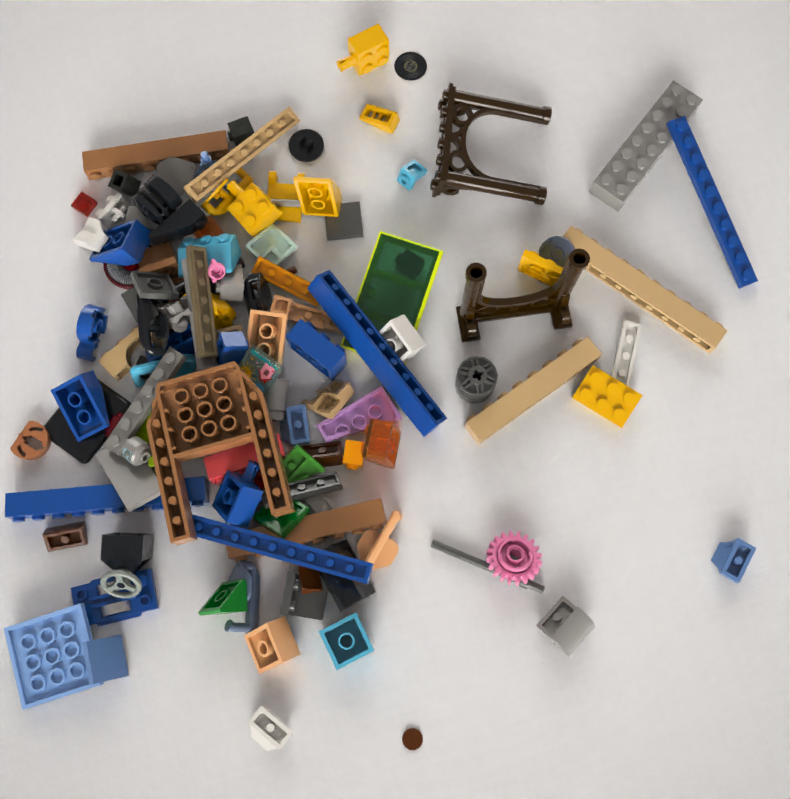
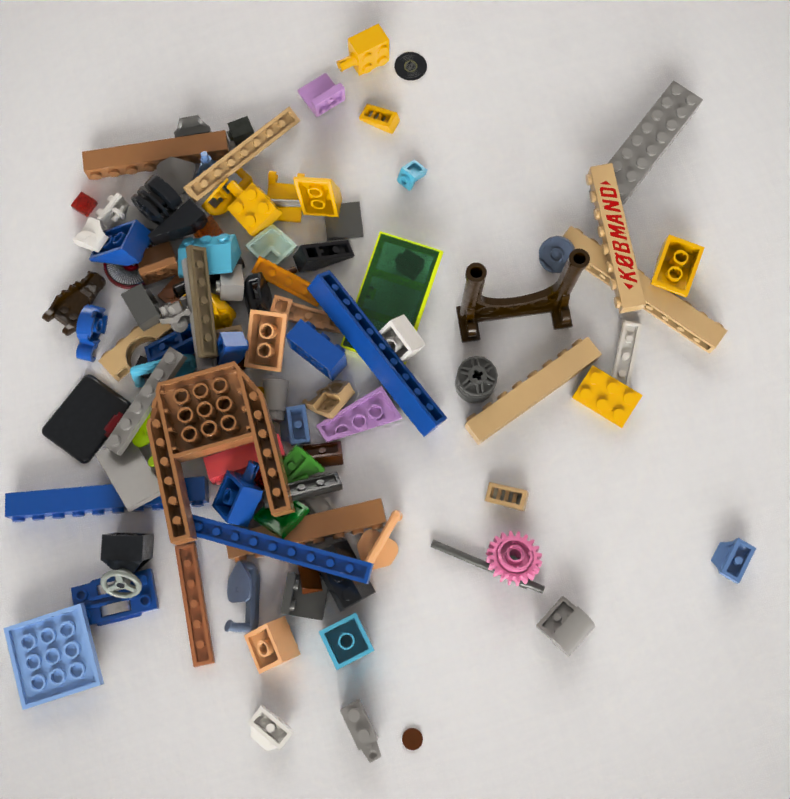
(28, 432): nougat piece -> none
(65, 536): reddish brown slope -> none
(70, 302): none -> dark brown animal
(82, 405): blue slope -> none
(105, 659): medium blue tile -> none
(124, 183): pearl dark grey brick -> none
(136, 451): light grey head -> none
(154, 285): dark grey tile -> none
(159, 328): black piece -> none
(191, 126): none -> dark grey slope
(194, 604): none -> nougat tile
(216, 270): bright pink piece -> none
(227, 599): green slope -> none
(260, 368): clear light blue tile -> none
(306, 145): black piece -> none
(320, 255): none -> black slope
(322, 94): none -> lavender bracket
(352, 455): light orange brick -> none
(361, 729): none -> light grey hinge
(381, 443): clear orange slope -> none
(458, 103): dark brown arch -> none
(490, 491): none -> tan slope
(539, 268): yellow plate -> none
(615, 238): none -> tan brick
(676, 265): none -> yellow slope
(712, 202): blue plate -> none

